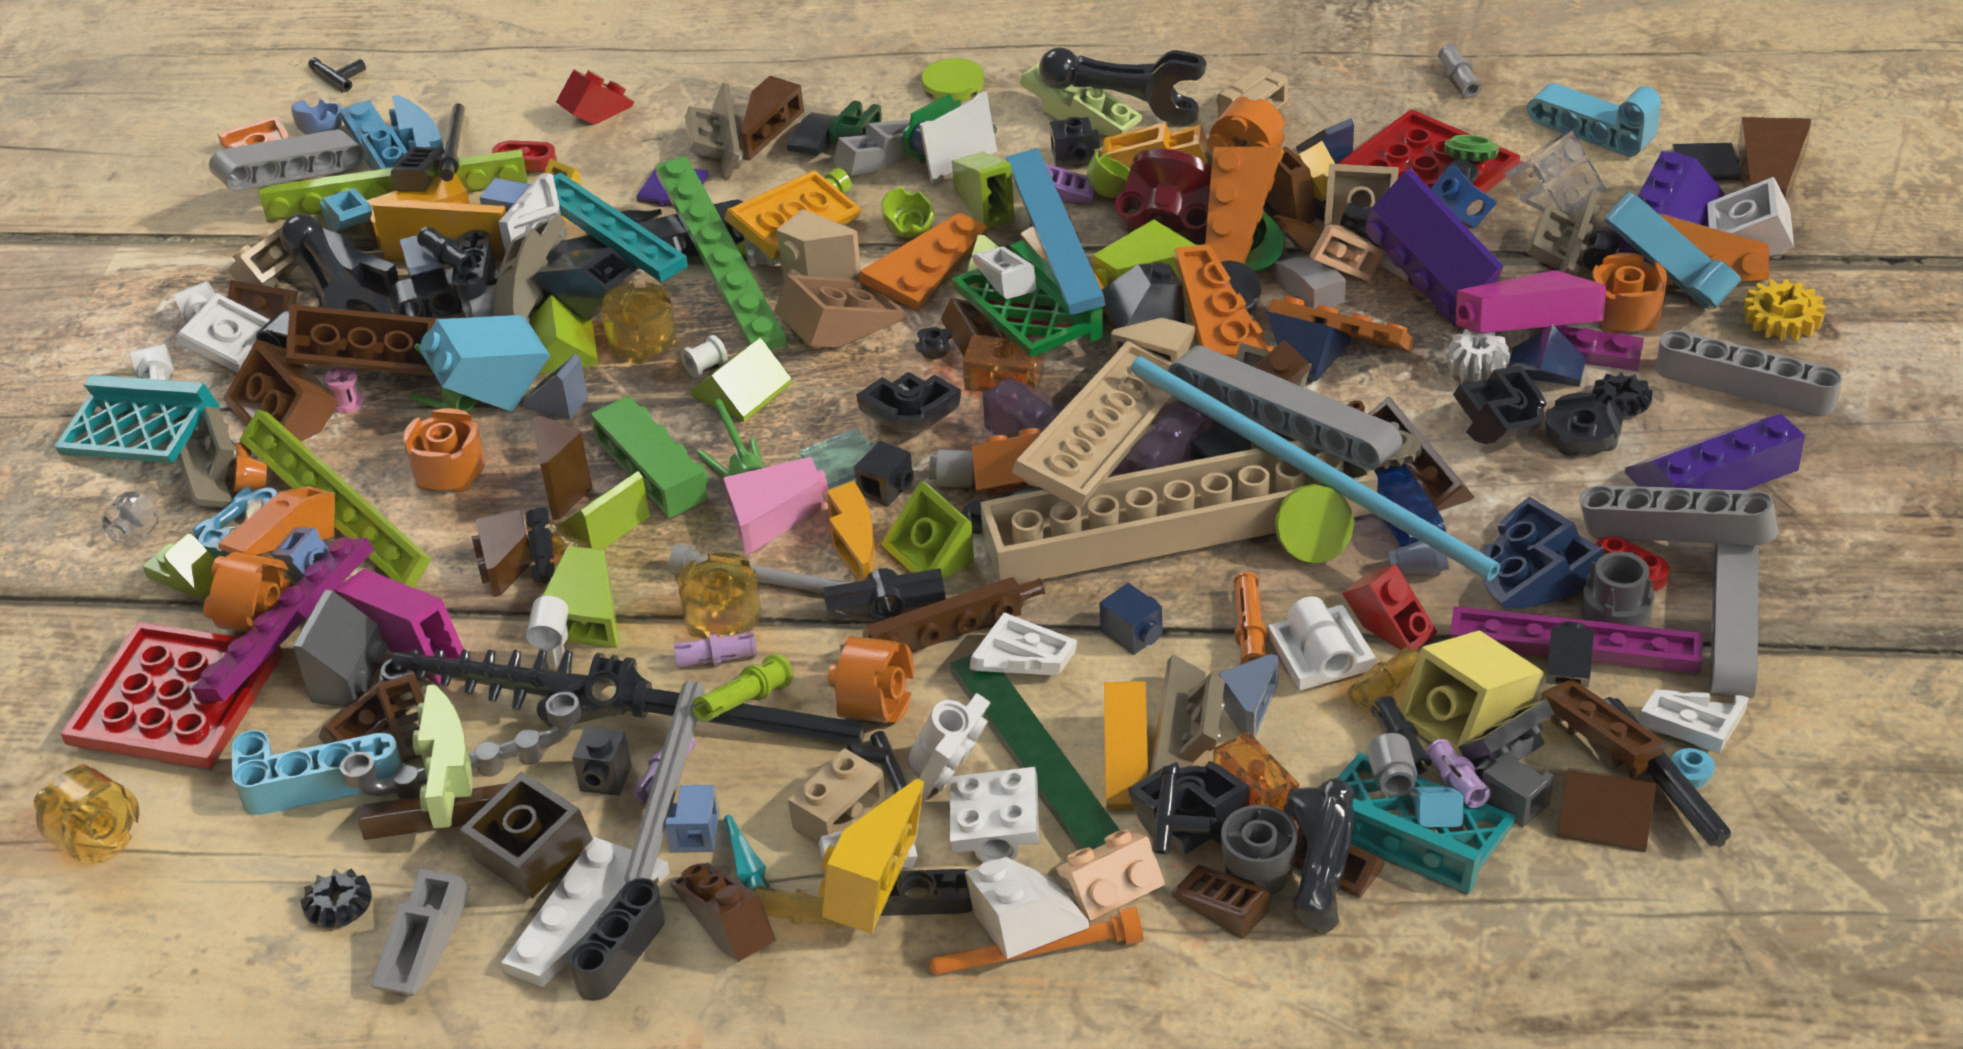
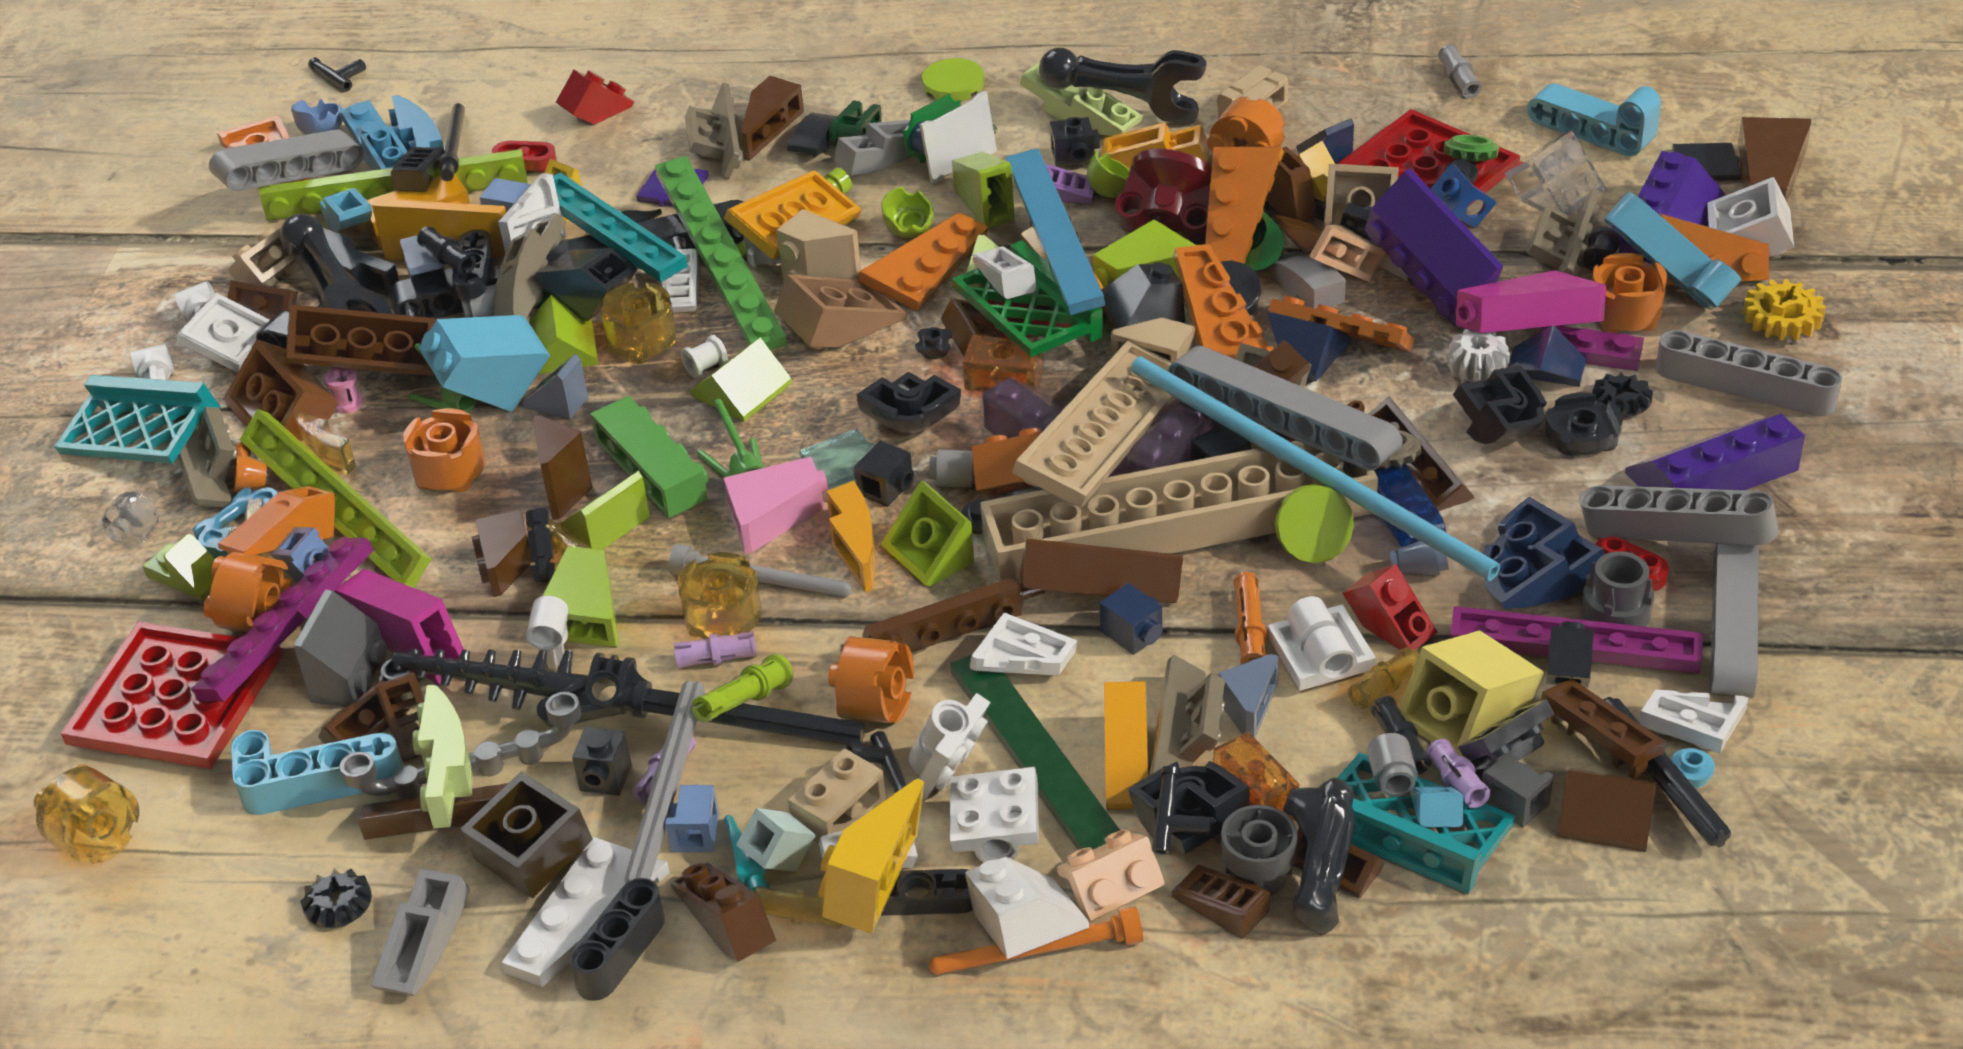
(330, 448): none -> clear yellow slope
(685, 283): none -> white slope
(776, 840): none -> light aqua brick
(884, 594): black piece -> none
(1099, 569): none -> reddish brown slope

